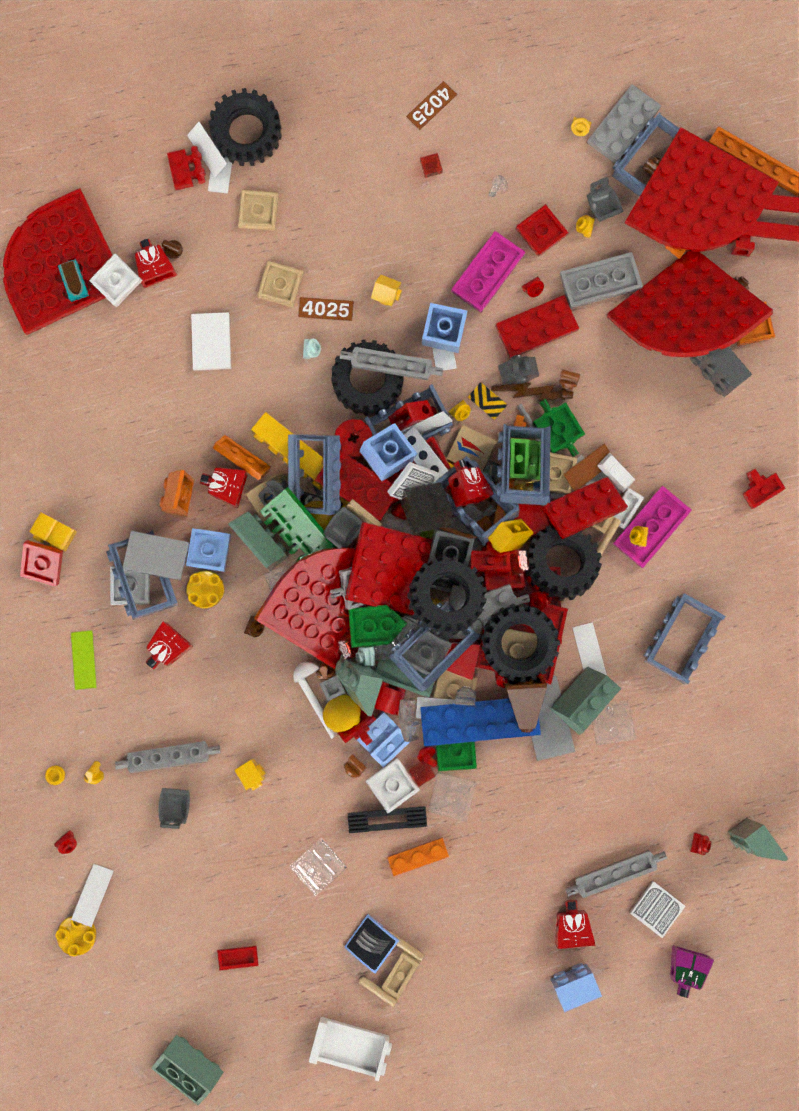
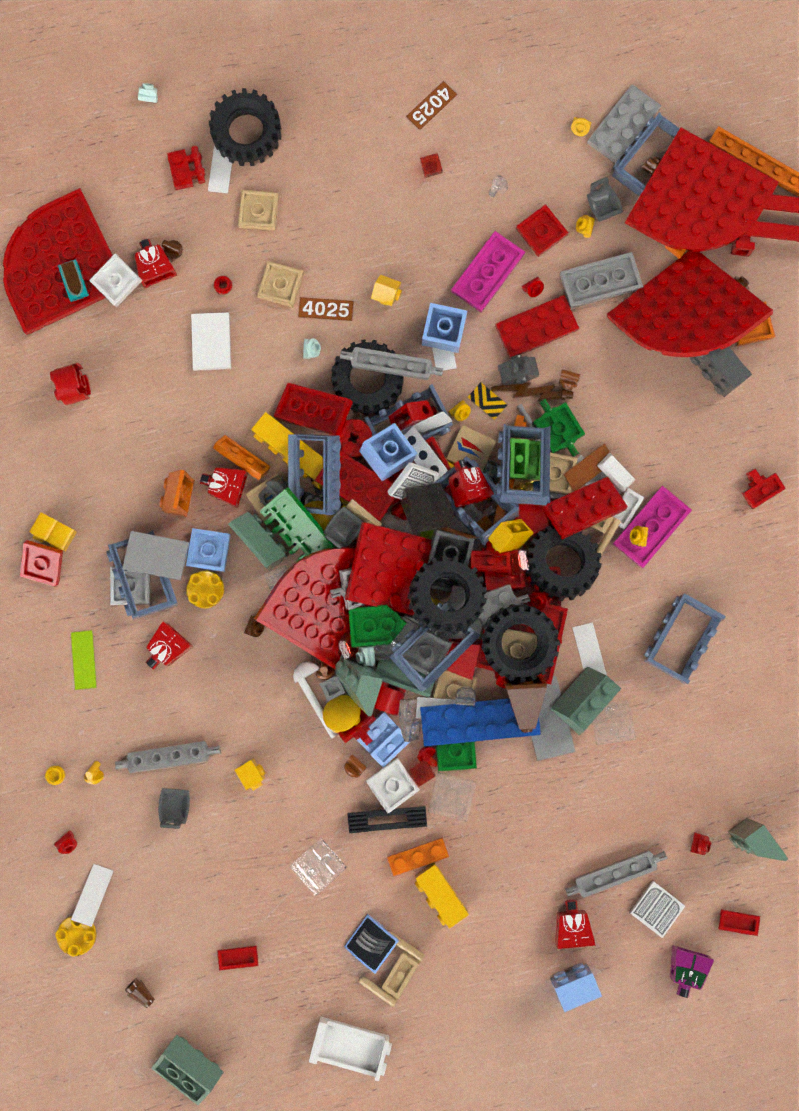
(70, 384): none -> red brick
(139, 993): none -> reddish brown cone
(148, 93): none -> light aqua plate
(208, 150): white sticker -> none
(220, 280): none -> red plate
(313, 409): none -> red plate
(441, 895): none -> yellow brick
(739, 922): none -> red tile

